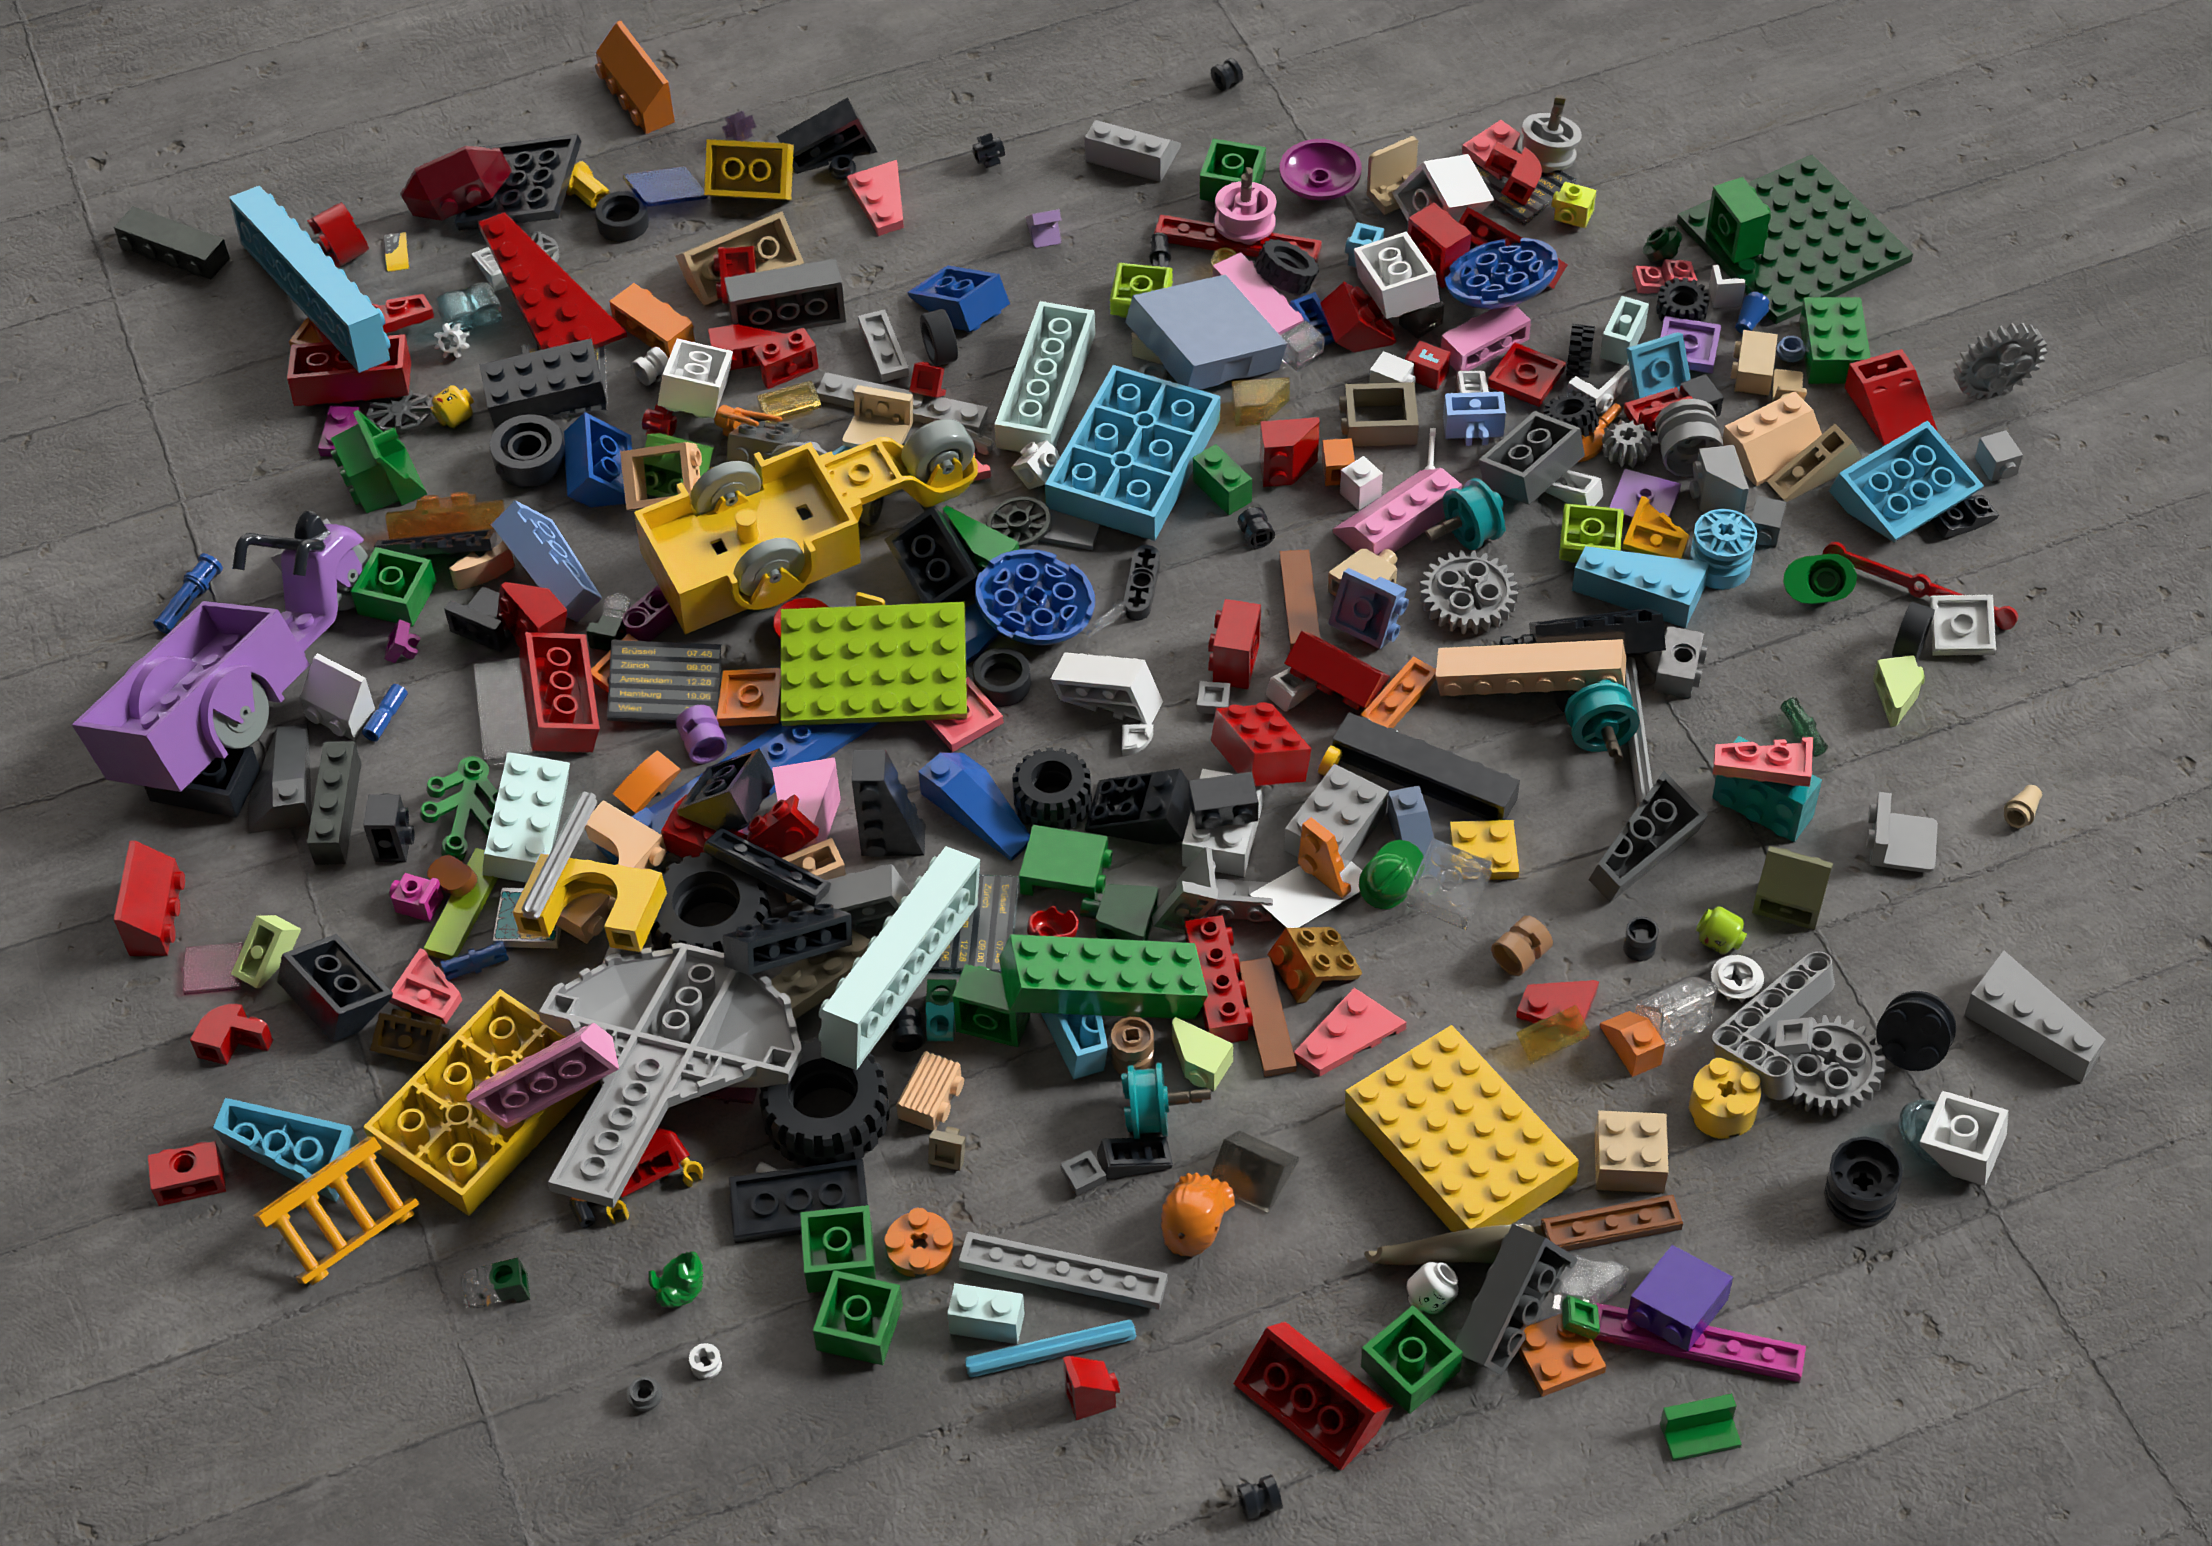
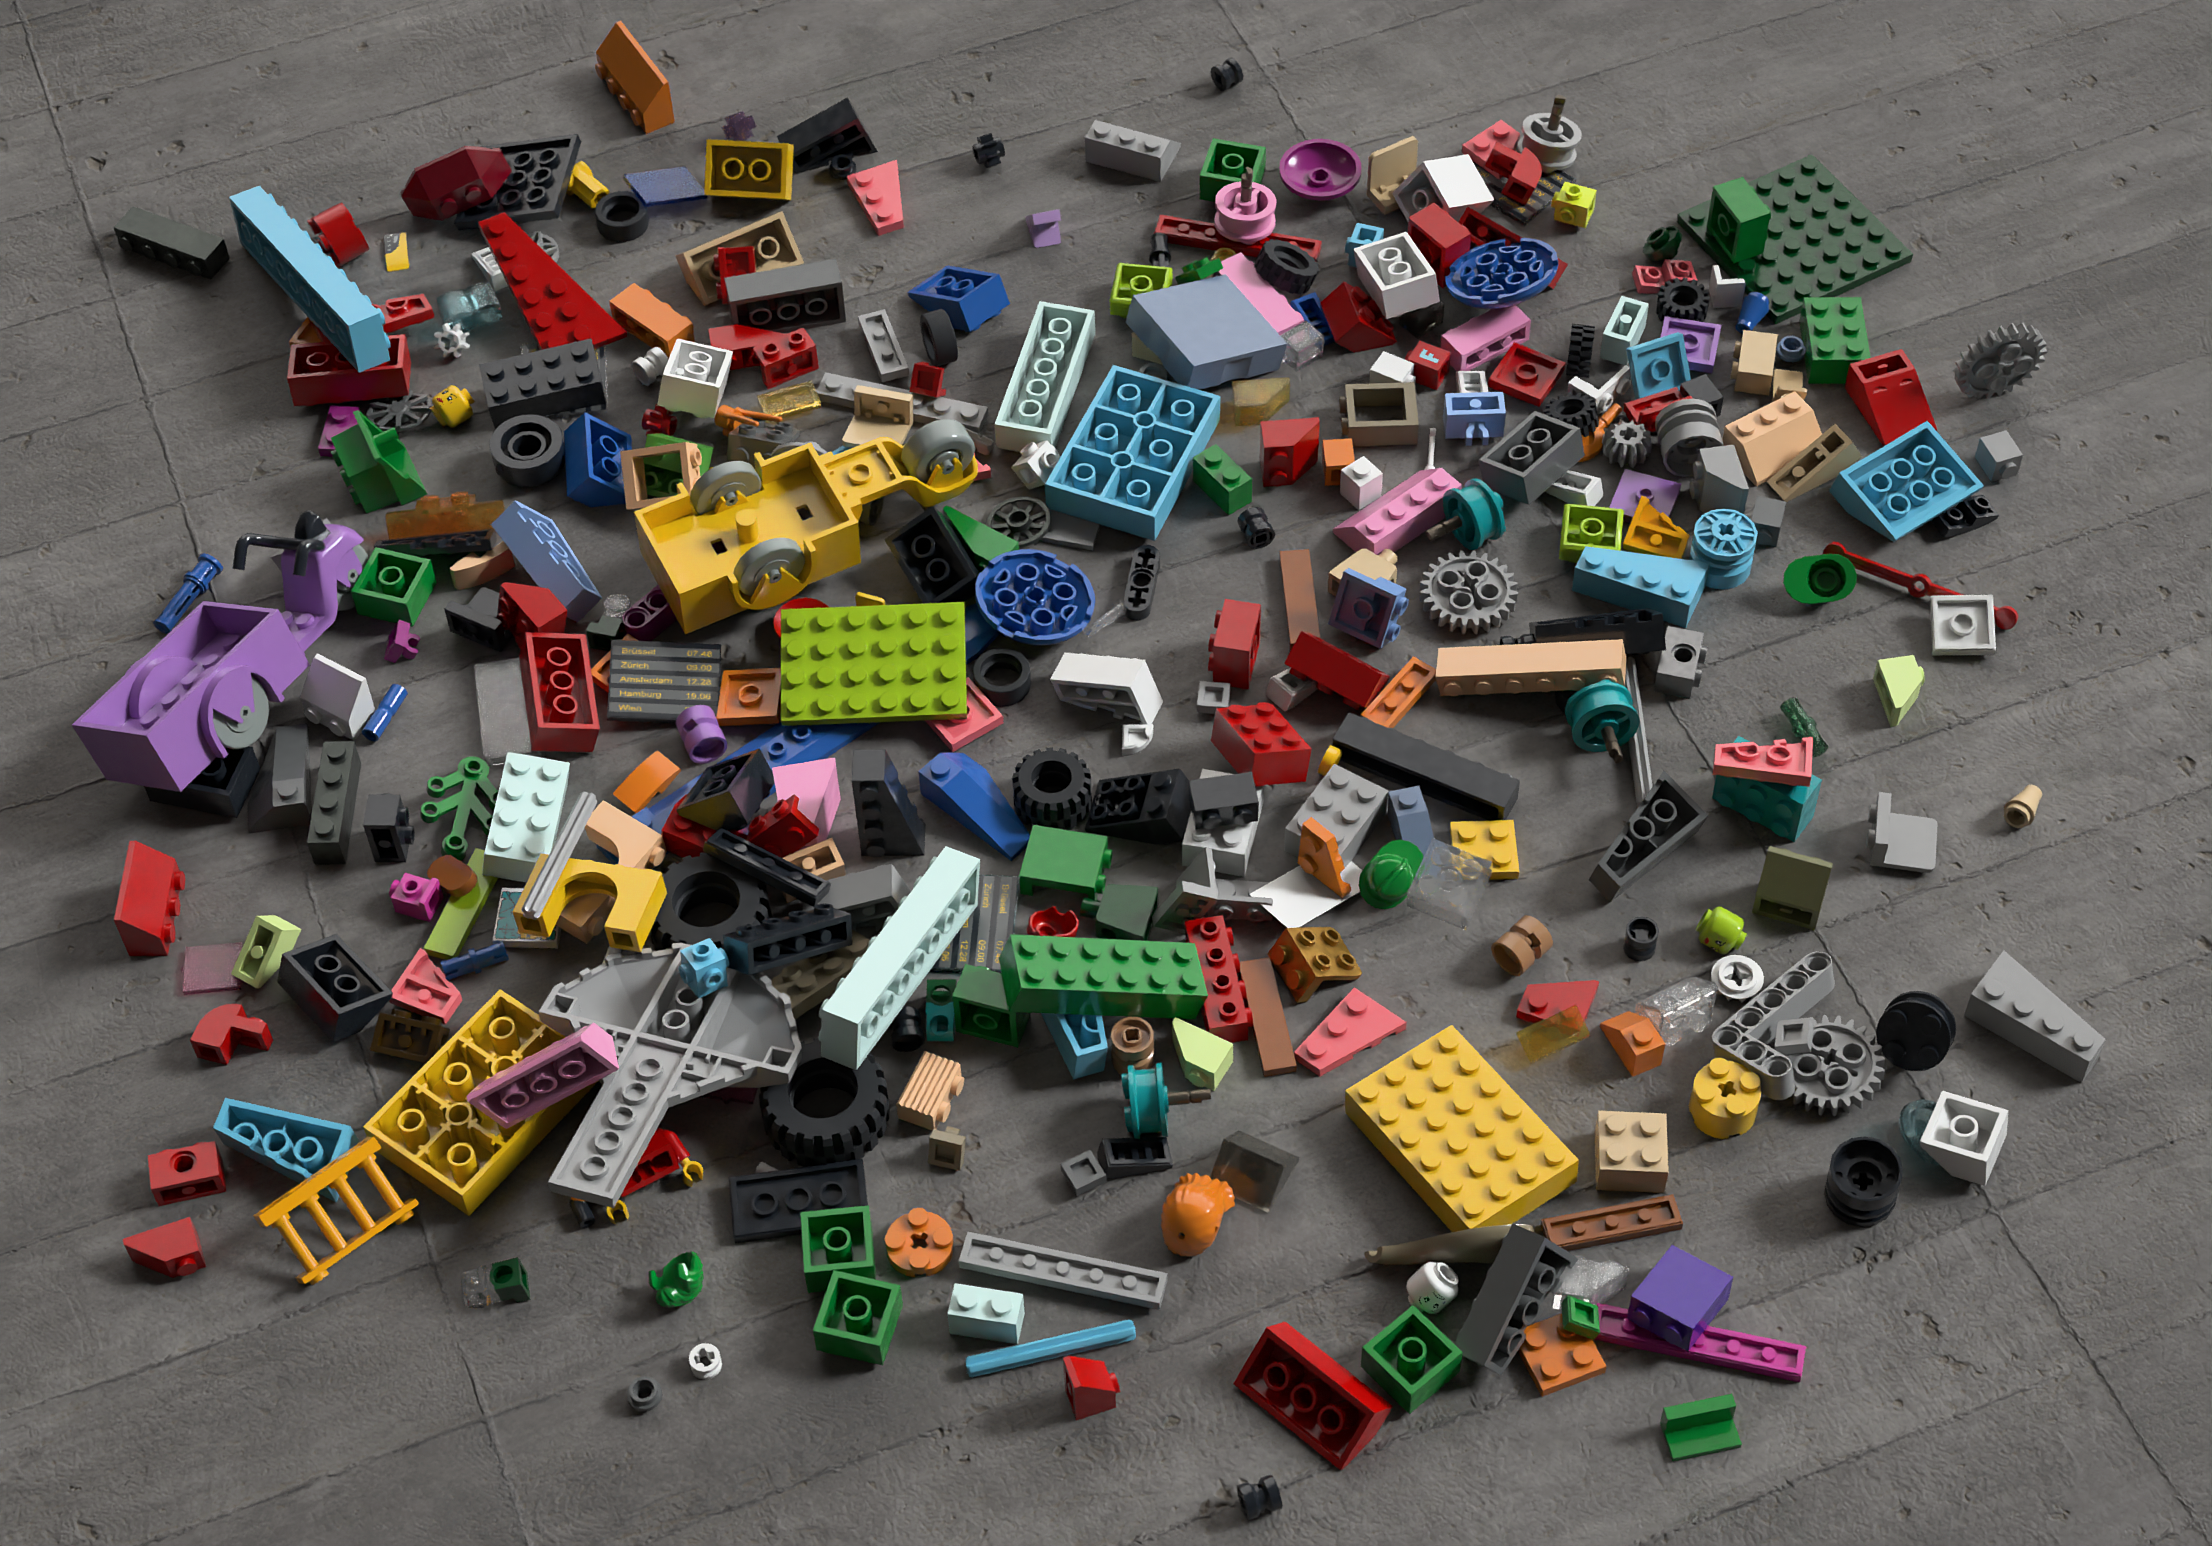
(168, 1249): none -> red slope
(704, 967): none -> medium azure brick
(1198, 270): none -> green plate
(1913, 631): black tyre -> none

